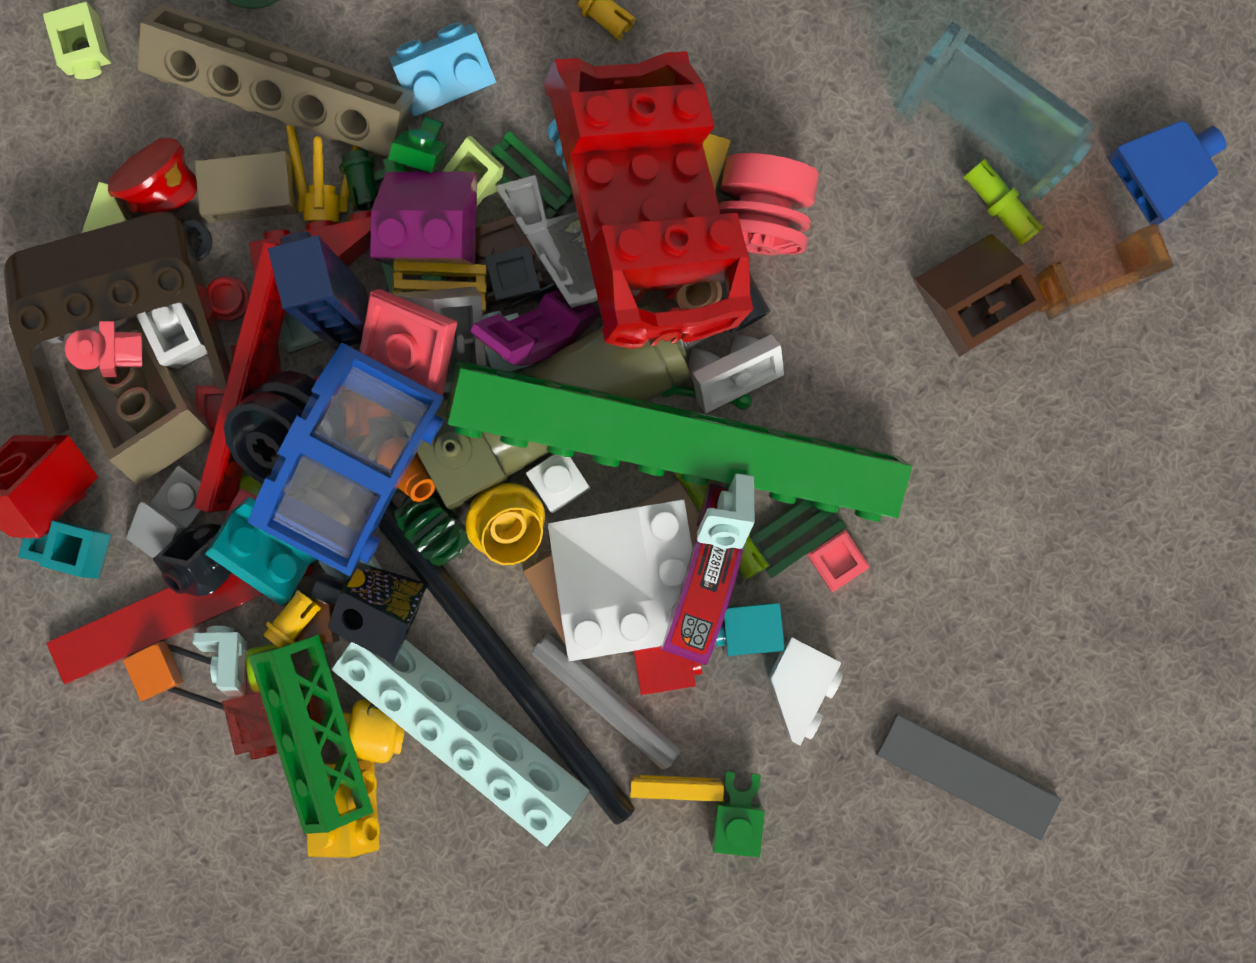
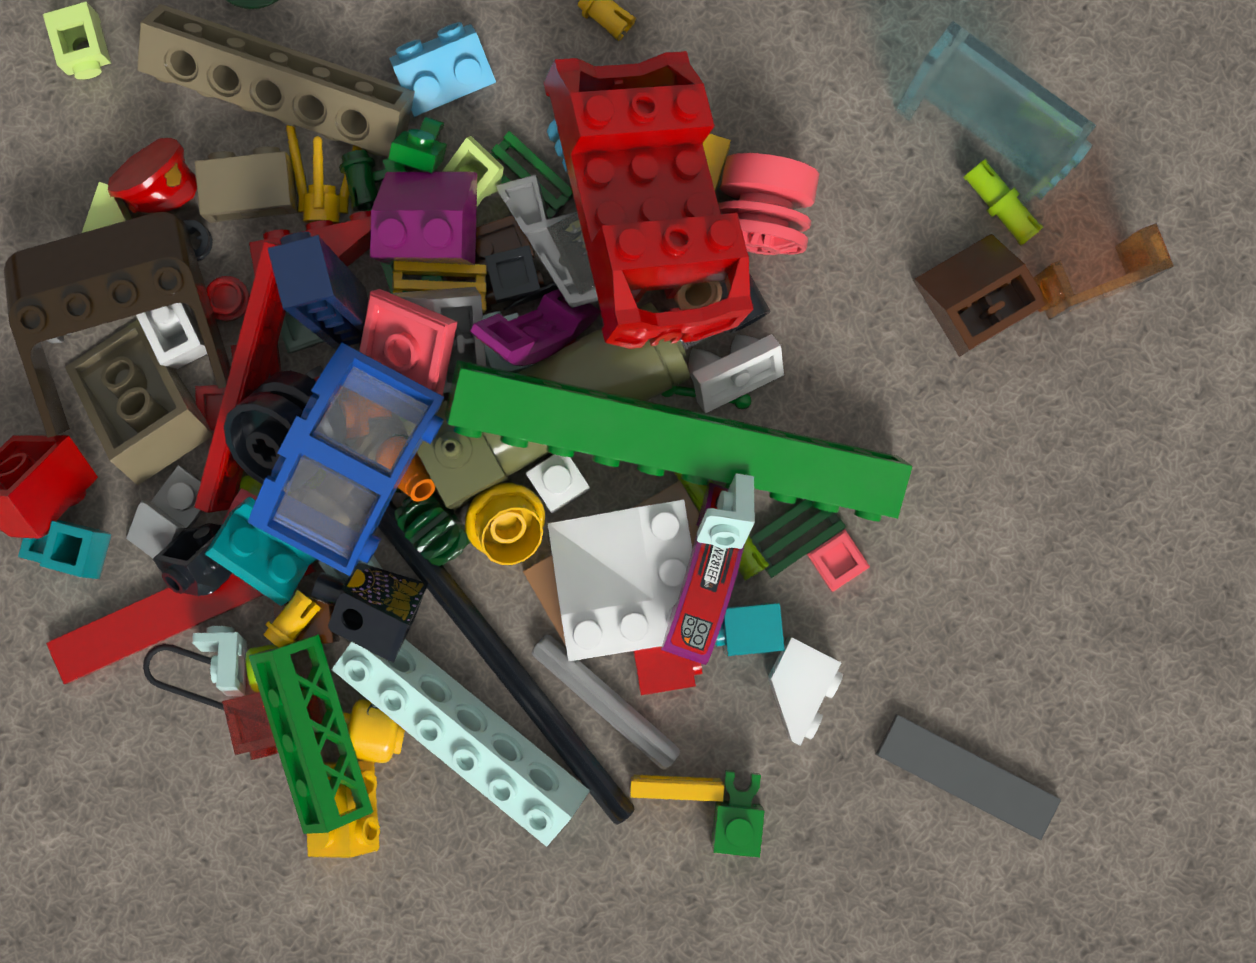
(108, 349): coral hips -> none
(153, 670): orange slope -> none
(1167, 167): blue torso -> none

